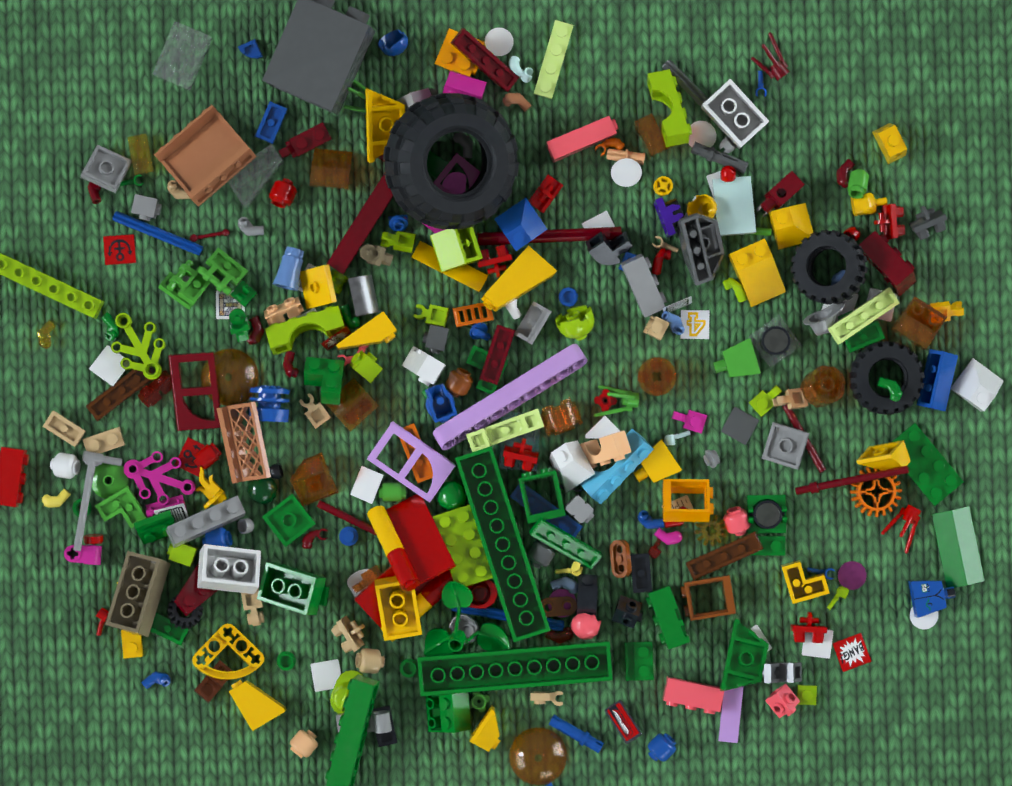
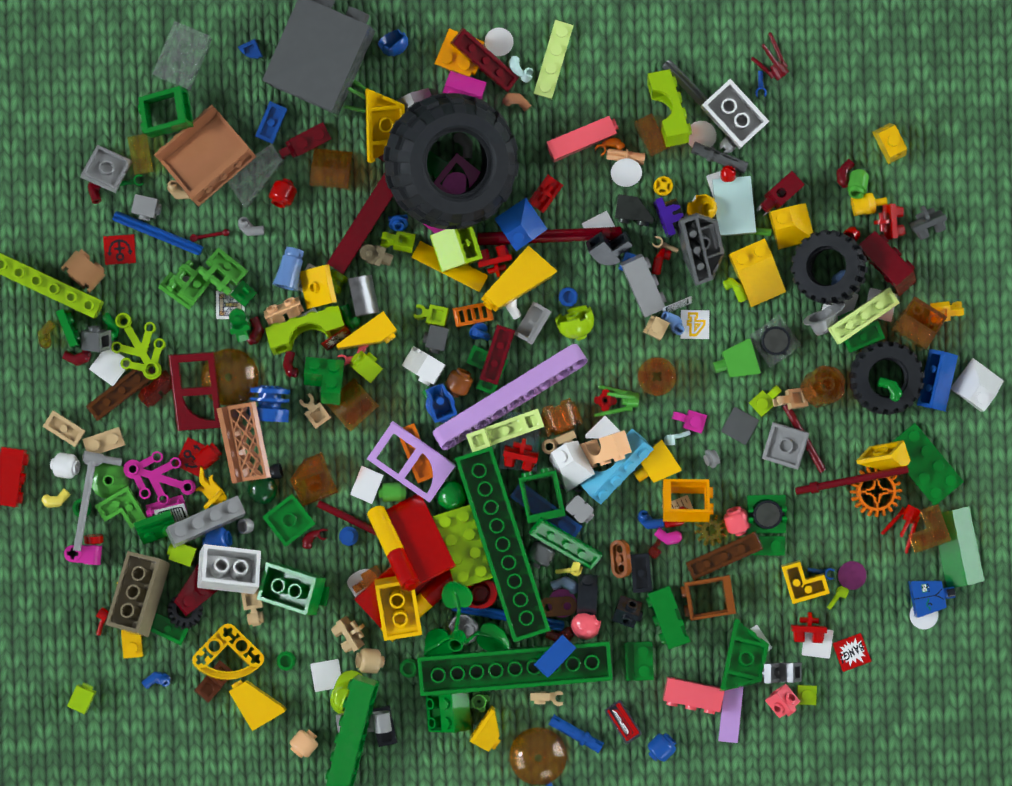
(66, 320): none -> green plate
(78, 359): none -> dark red arm
(82, 698): none -> lime brick
(83, 270): none -> medium nougat brick
(96, 339): none -> dark grey brick
(182, 107): none -> green window
(555, 656): none -> blue slope
(565, 438): none -> tan plate
(631, 209): none -> pearl dark grey slope
(935, 532): none -> clear orange brick

